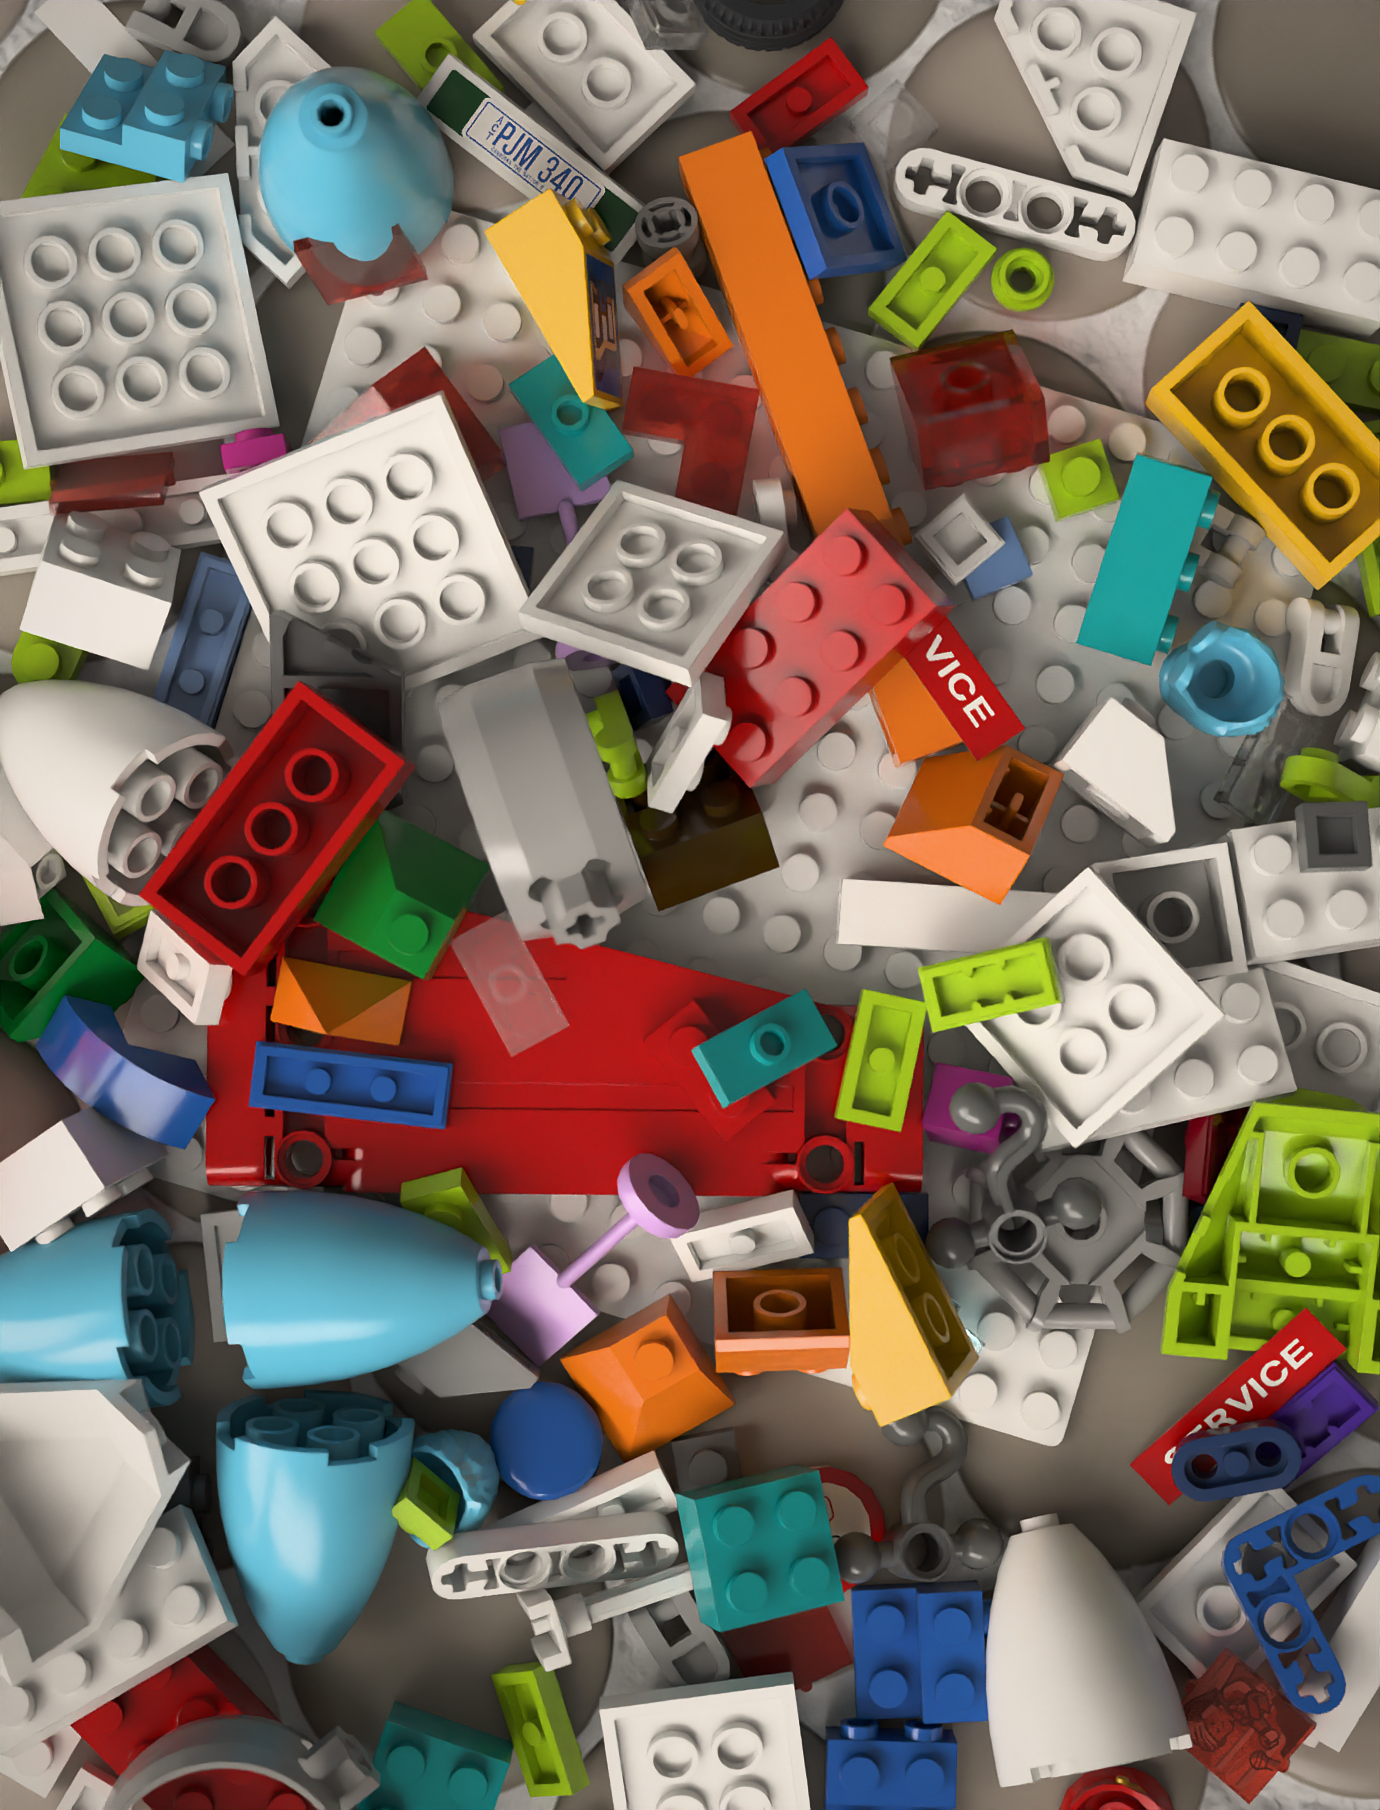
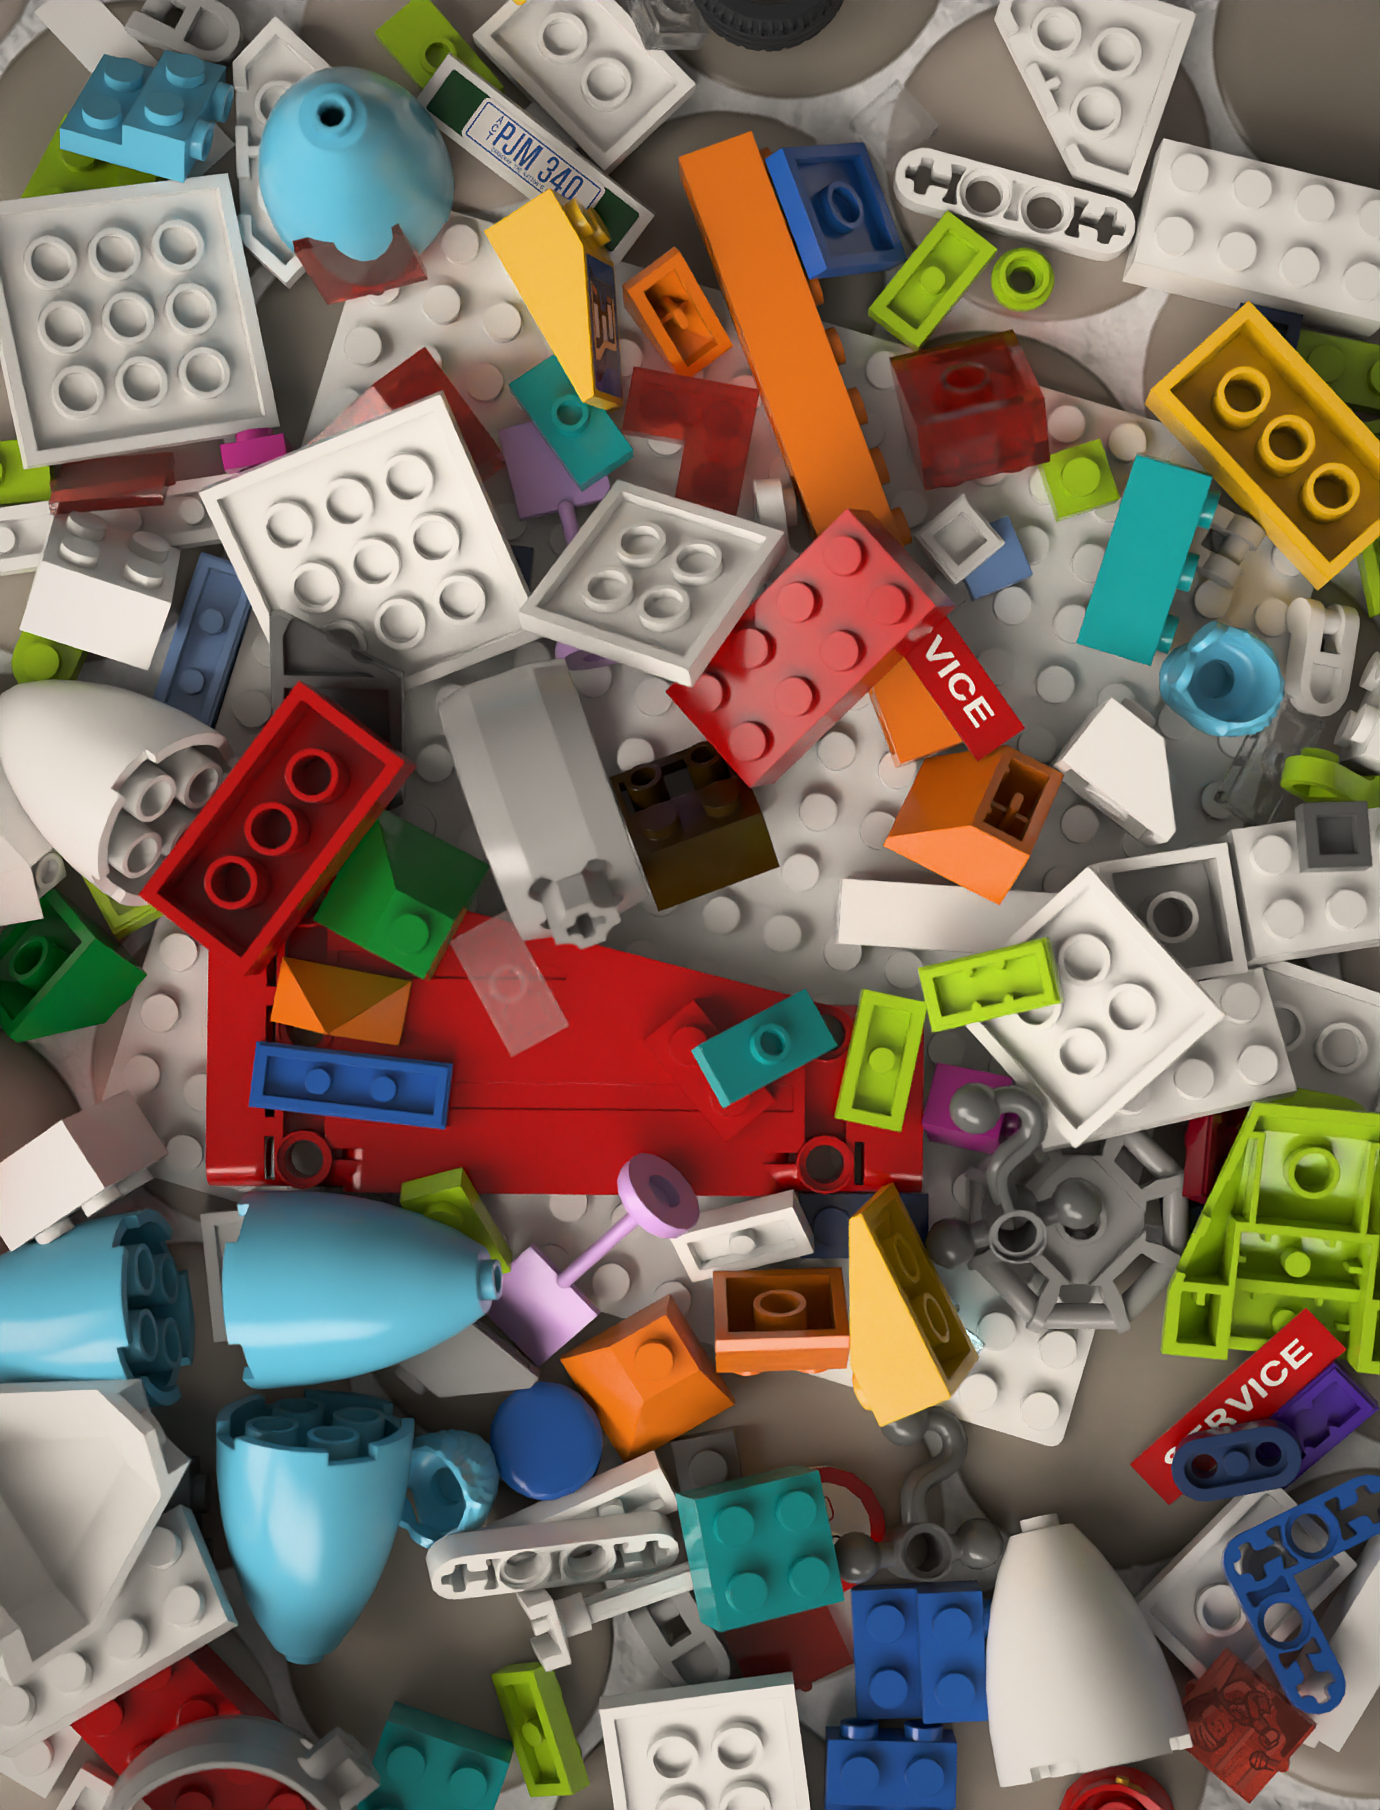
(131, 1085): blue brick -> none
(184, 970): white plate -> none
(427, 1506): lime plate -> none
(617, 746): lime plate -> none
(643, 696): dark blue plate -> none
(669, 224): light grey wheel -> none
(681, 750): white plate -> none
(801, 99): red plate -> none

